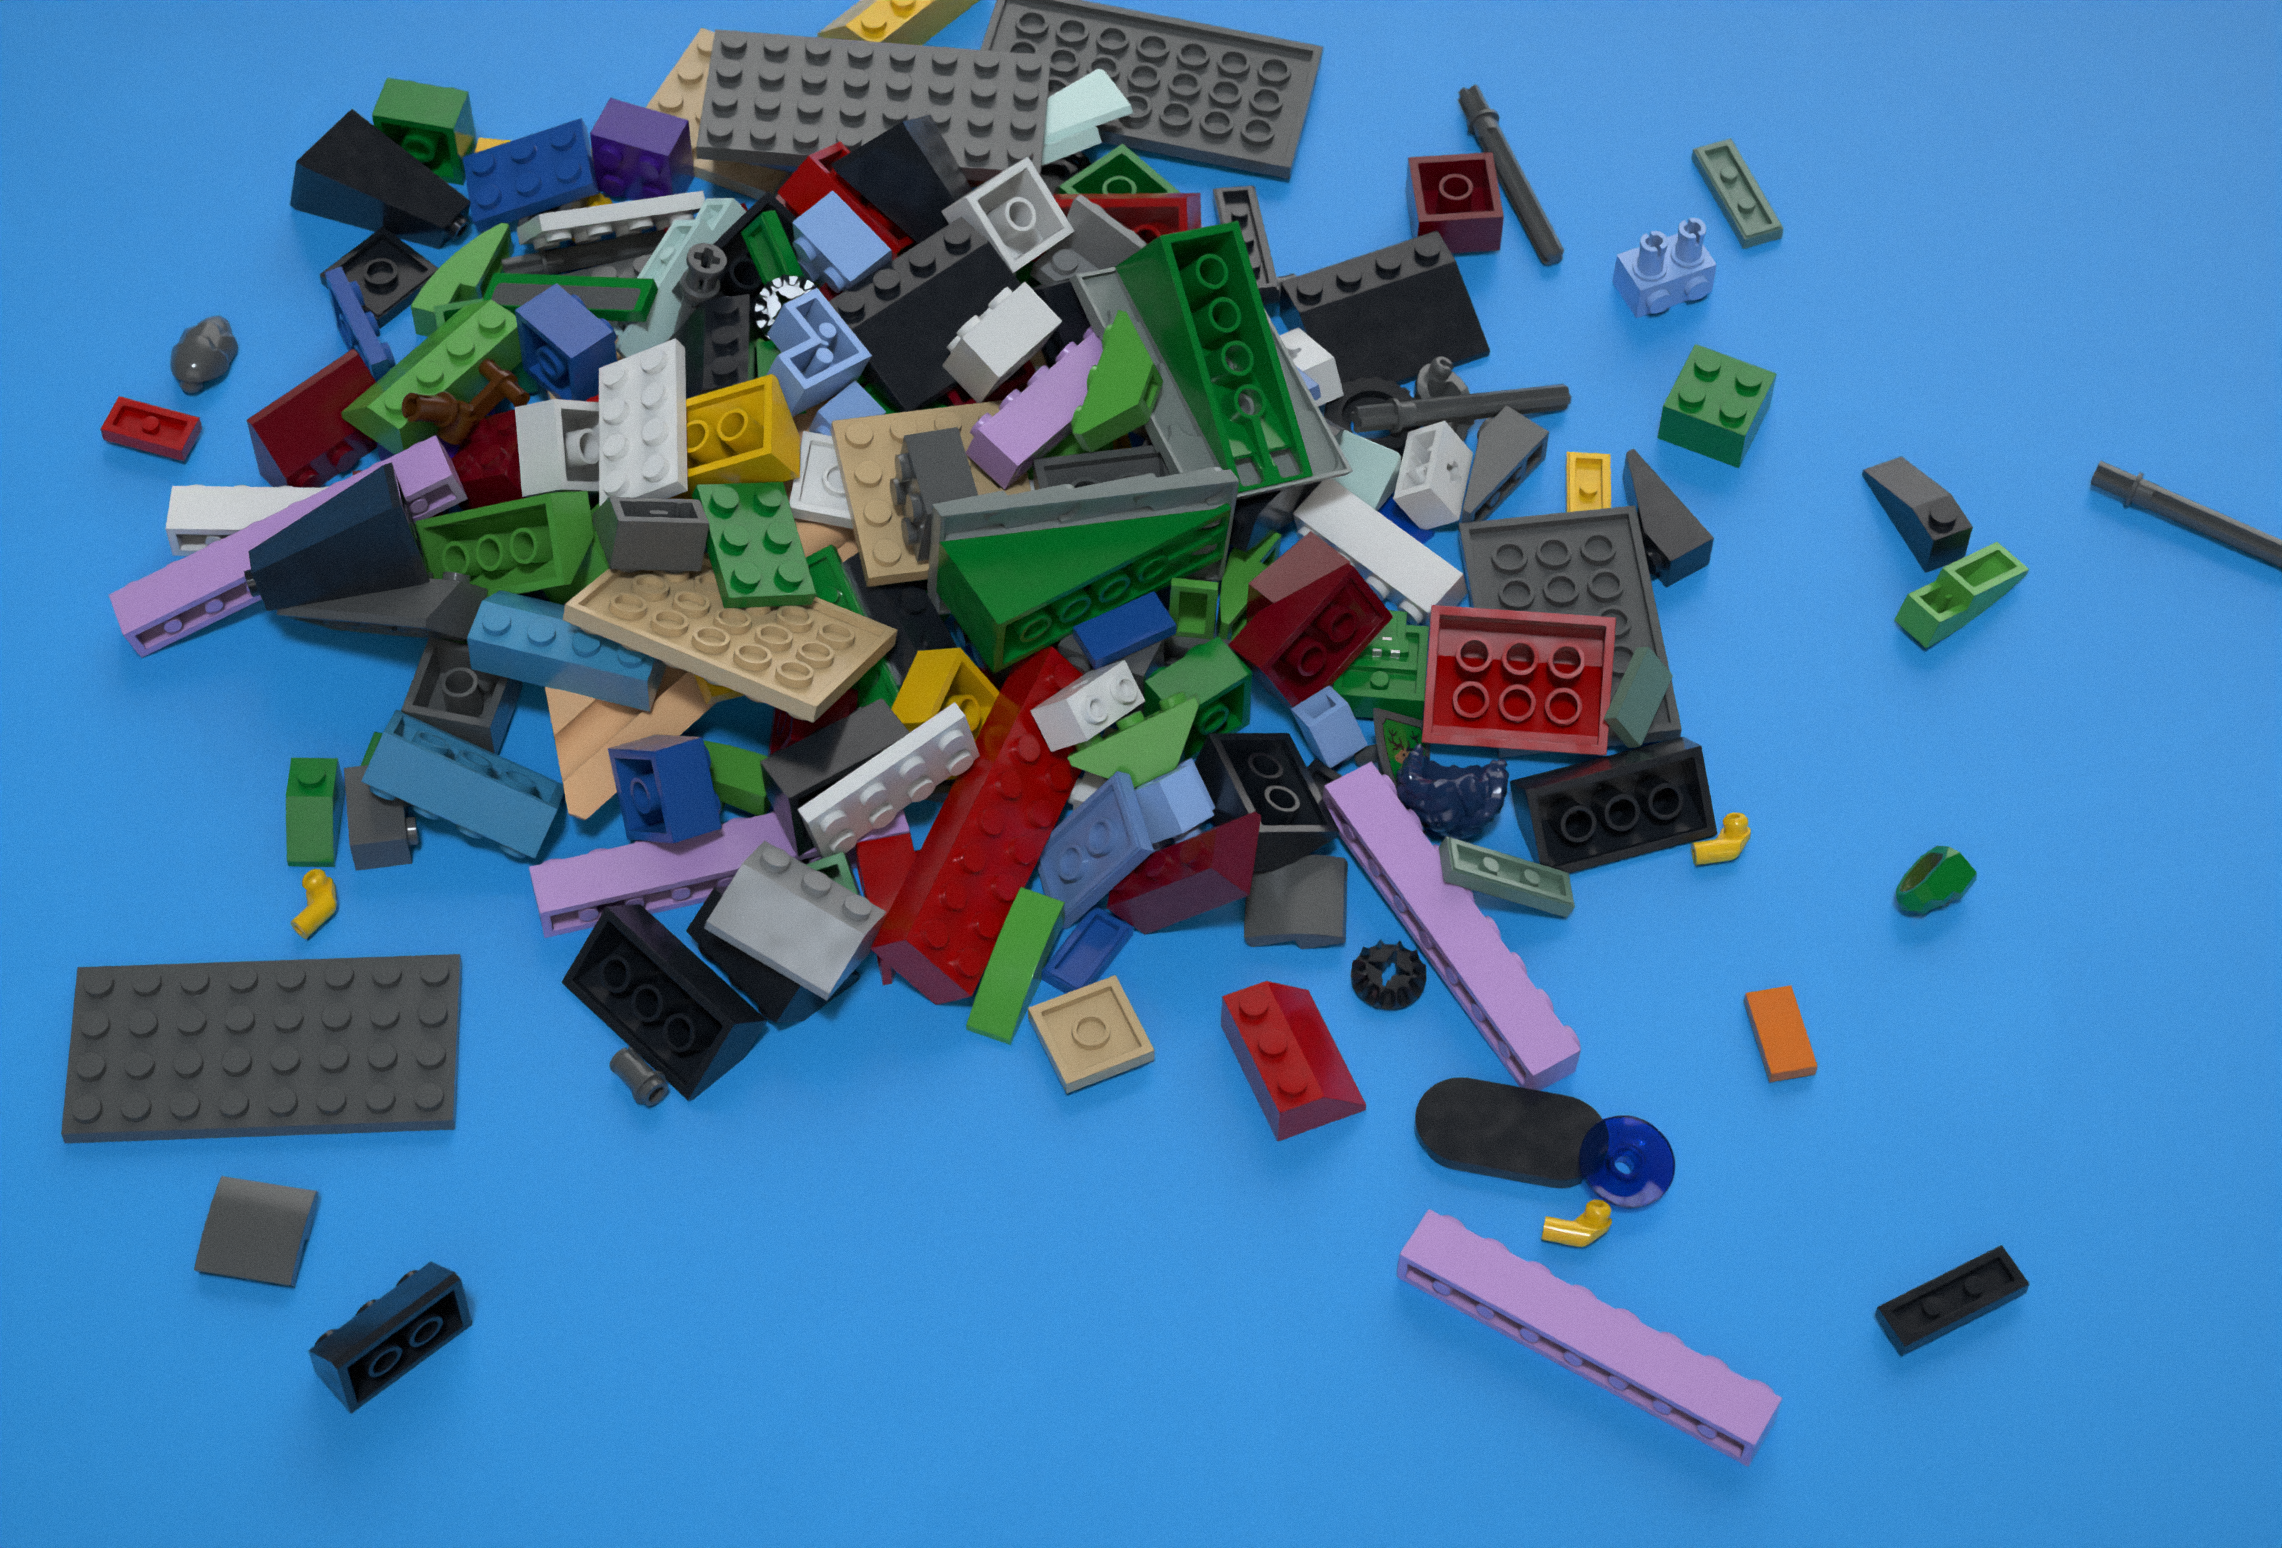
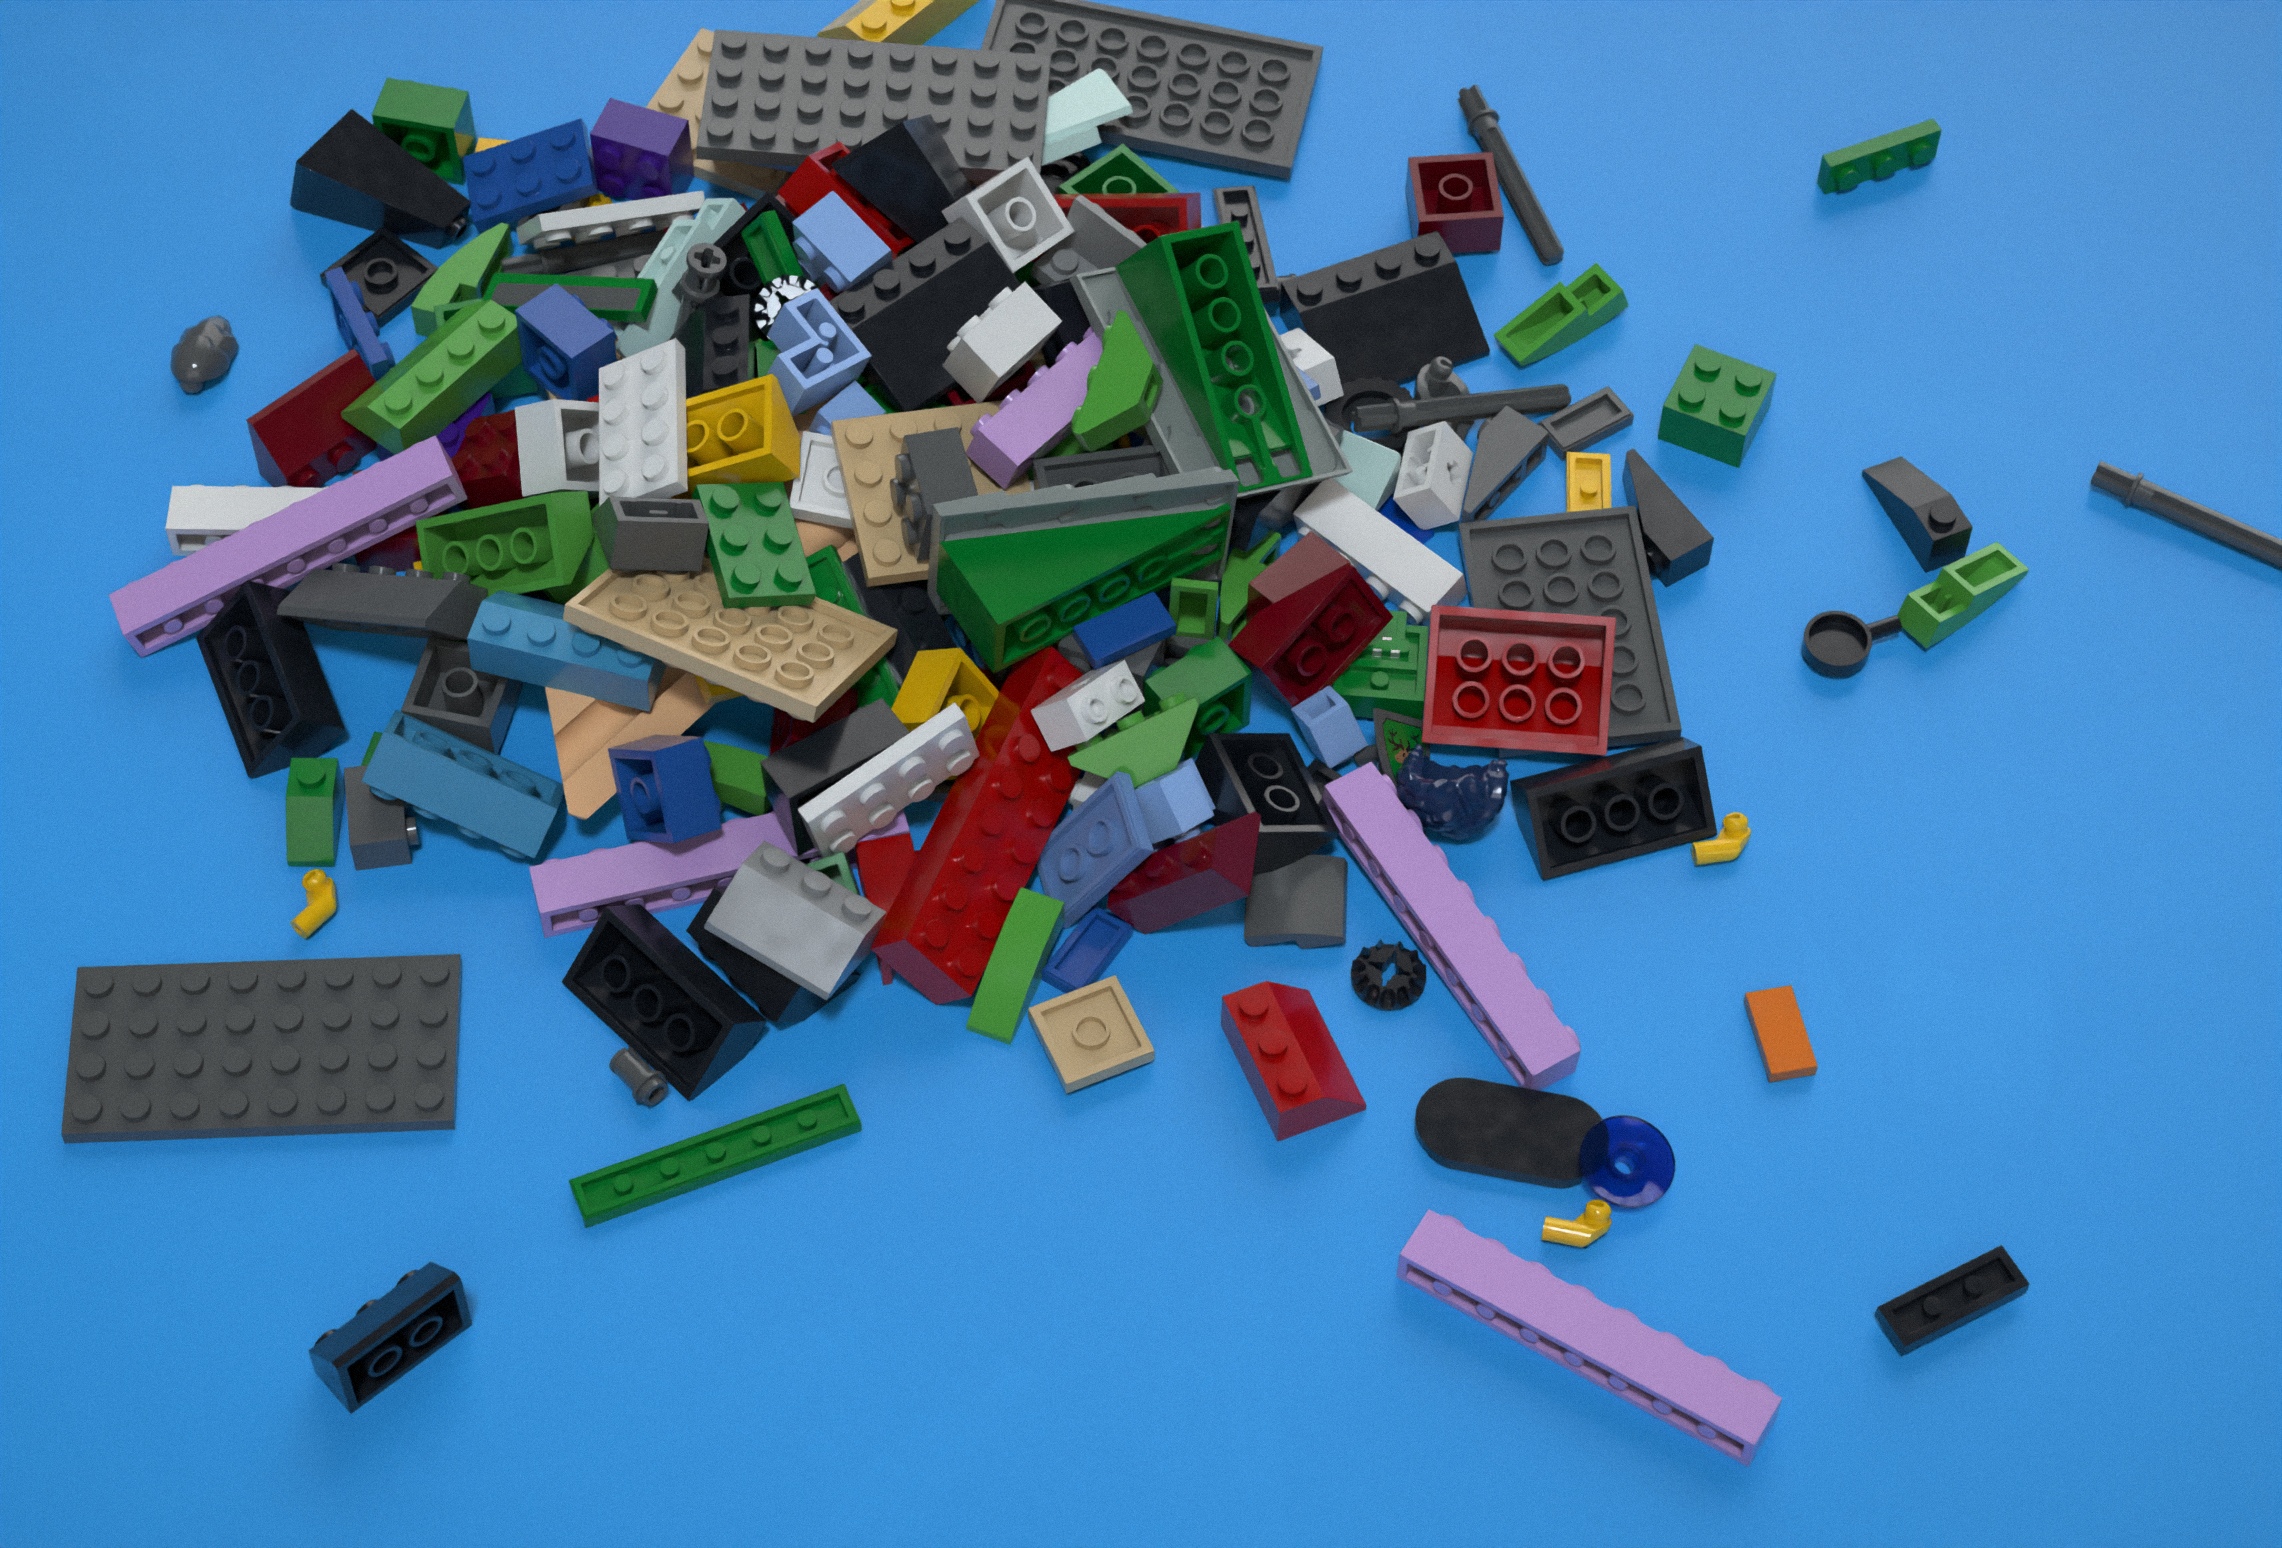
(151, 428): red plate -> none
(256, 1231): dark grey slope -> none
(268, 681): none -> black slope
(342, 548): black slope -> none
(457, 417): reddish brown pin -> none
(714, 1155): none -> green tile
(1506, 877): sand green tile -> none
(1562, 316): none -> bright green slope
(1586, 422): none -> dark grey tile
(1638, 697): sand green tile -> none
(1665, 269): light blue brick -> none
(1737, 193): sand green tile -> none
(1841, 642): none -> black piece
(1879, 156): none -> green plate
(1935, 880): green rock -> none

